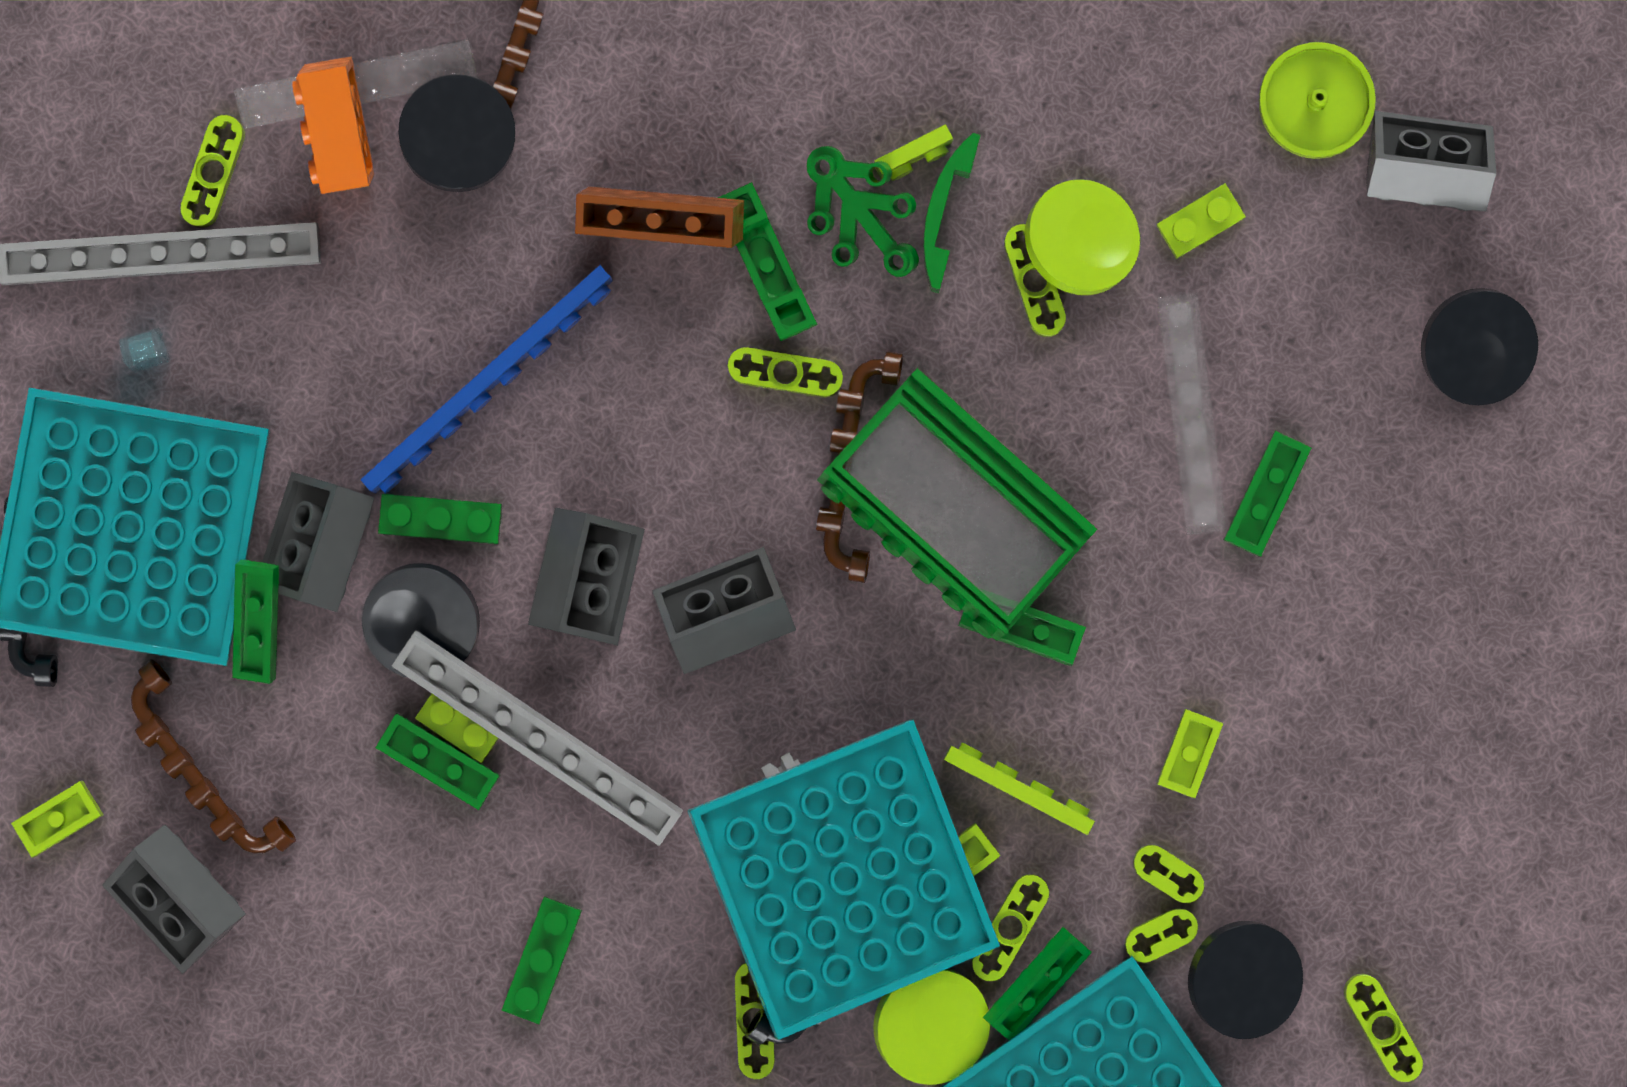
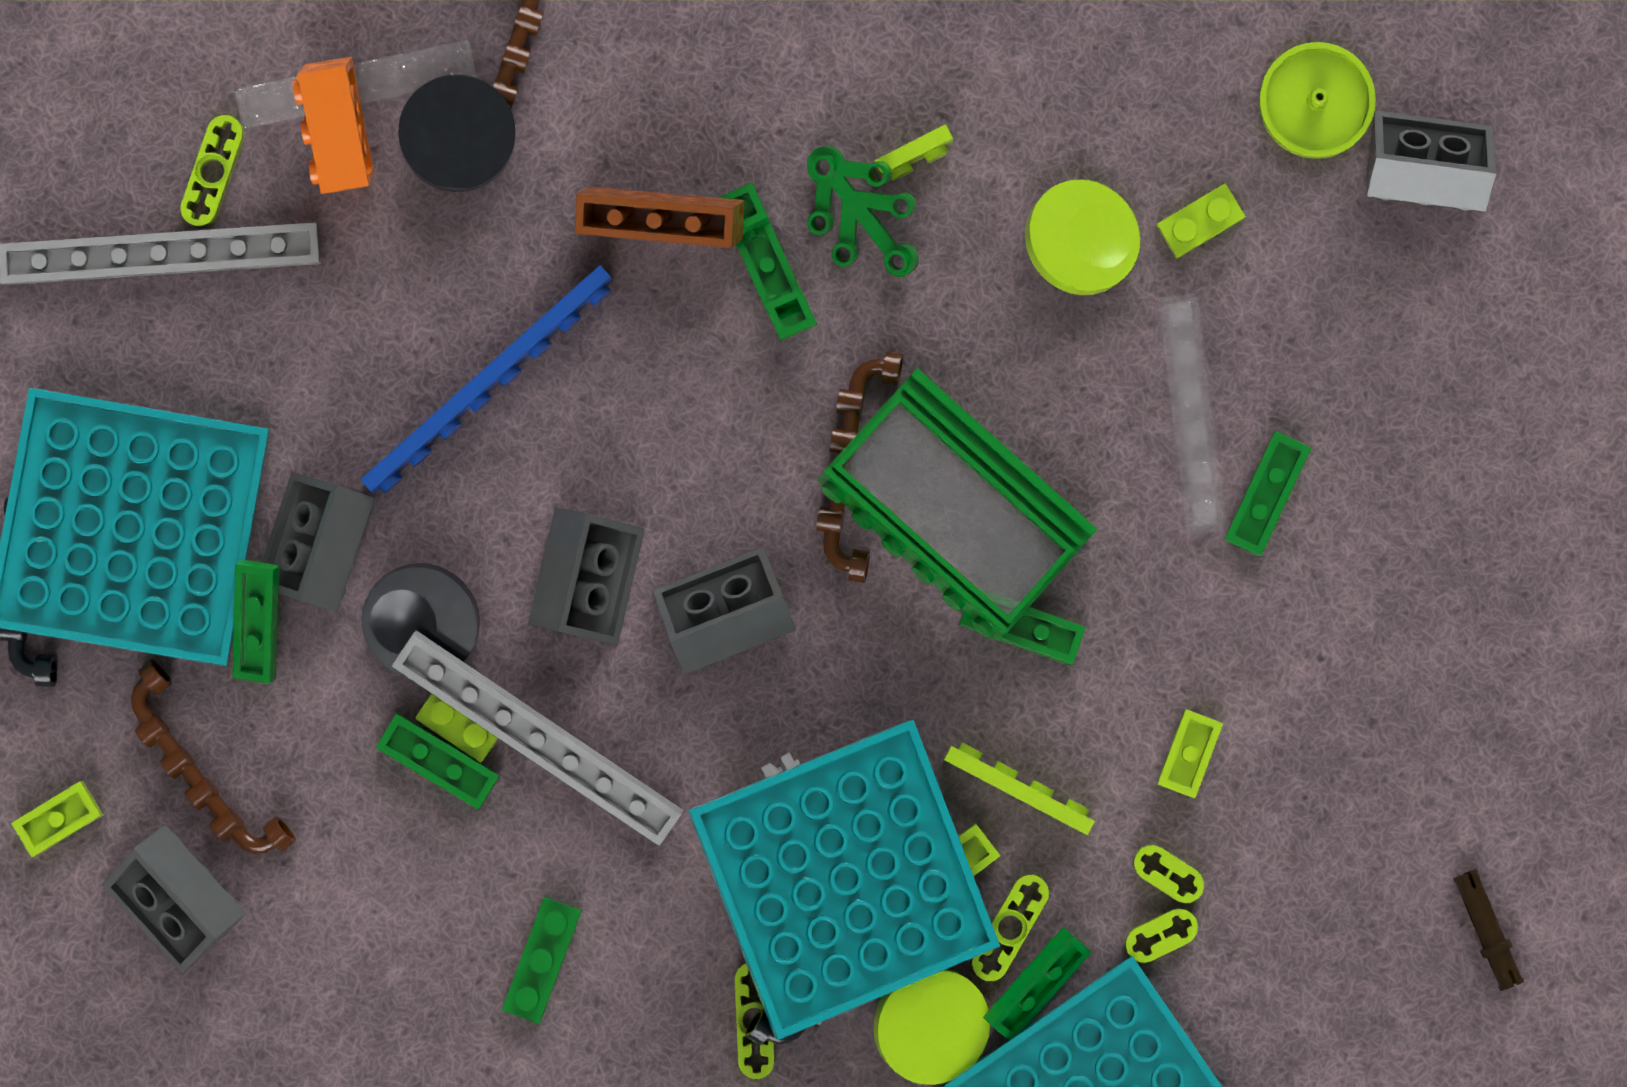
(144, 350): clear light blue brick -> none
(440, 519): green plate -> none
(757, 358): lime beam -> none
(960, 165): green slope -> none
(1034, 312): lime beam -> none
(1245, 979): black piece -> none
(1388, 1059): lime beam -> none
(1479, 346): black piece -> none
(1489, 932): none -> dark brown pin

